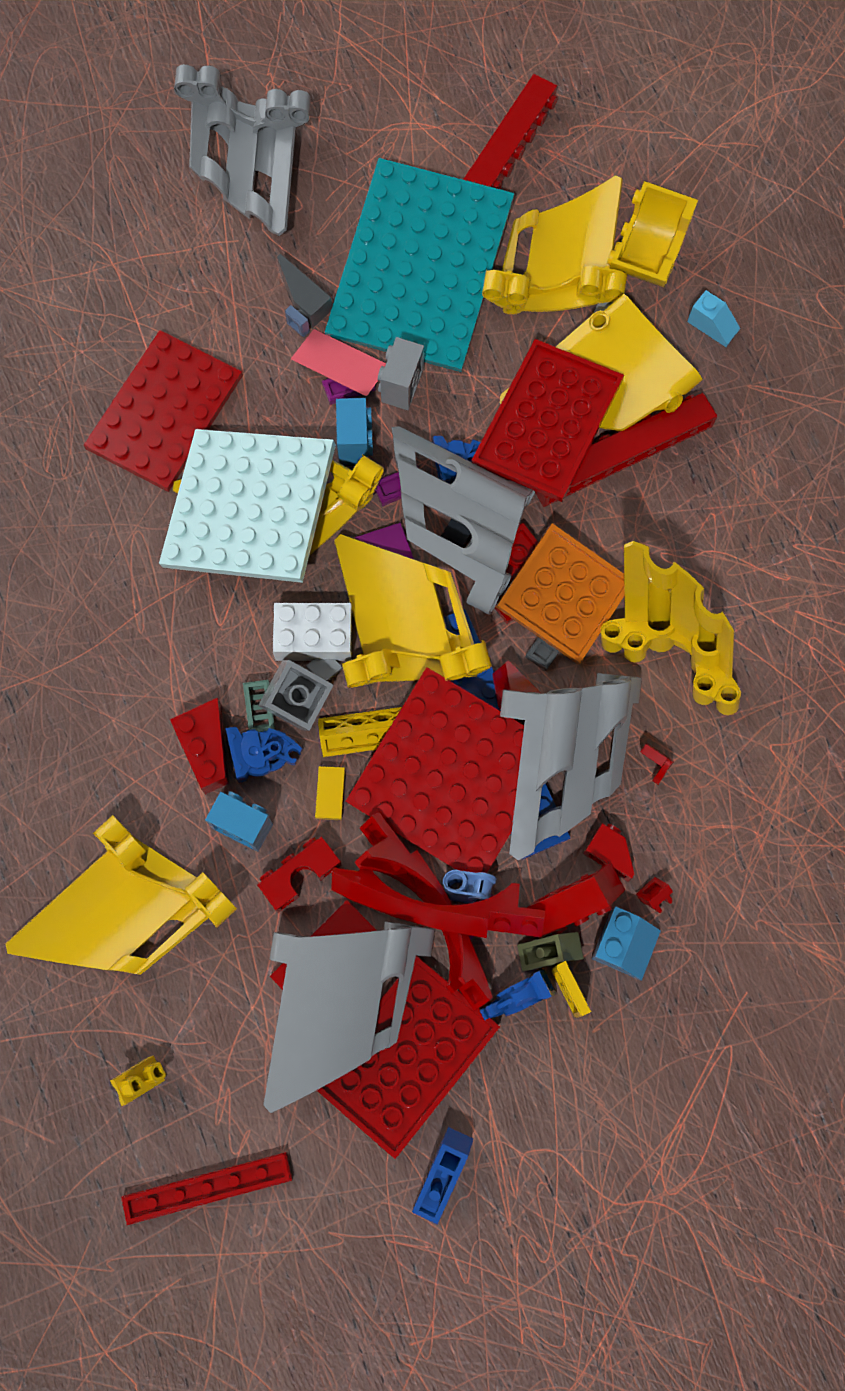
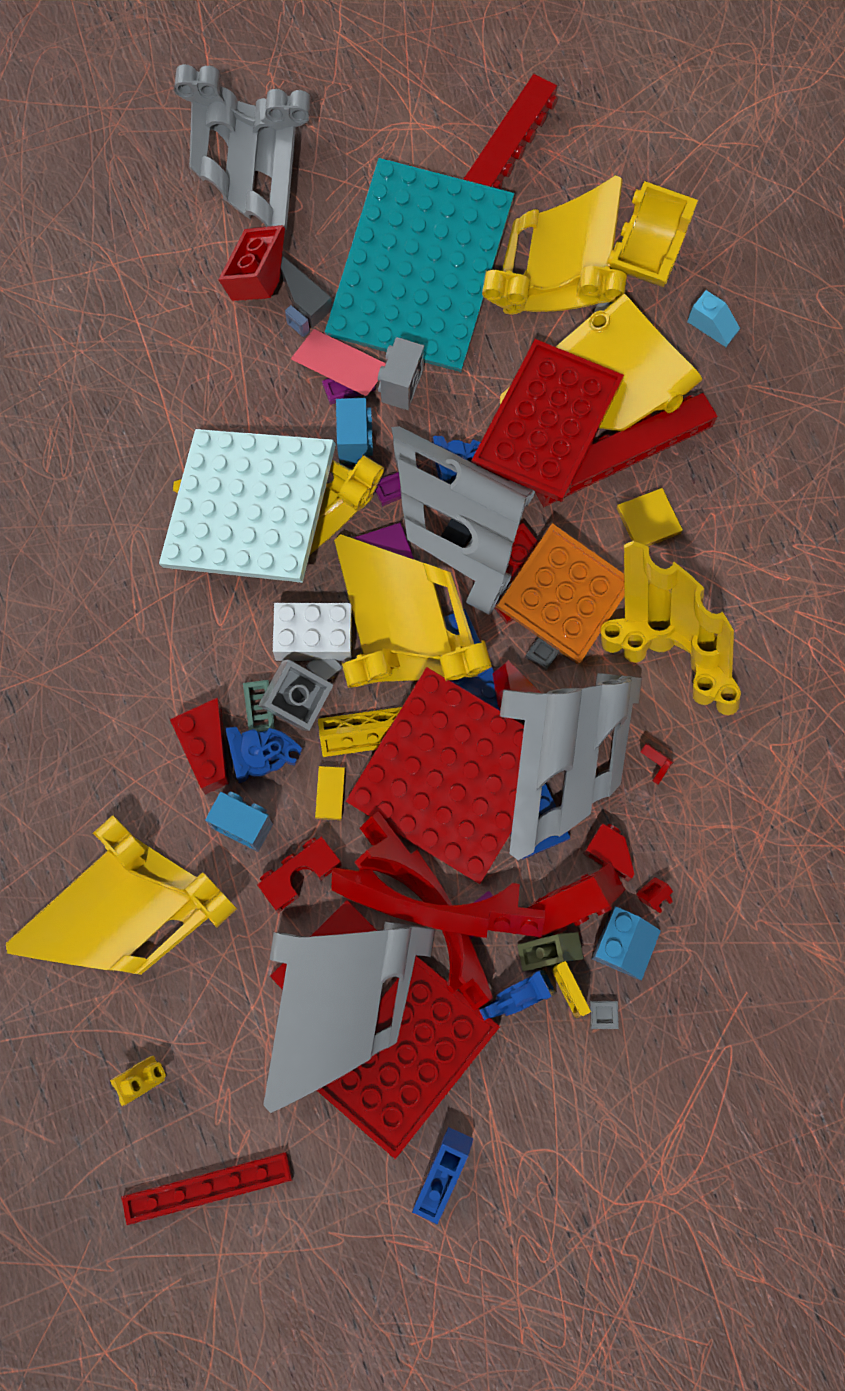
(160, 407): red plate -> none
(254, 264): none -> red slope
(474, 886): medium blue piece -> none
(604, 1015): none -> light grey tile
(649, 518): none -> yellow tile

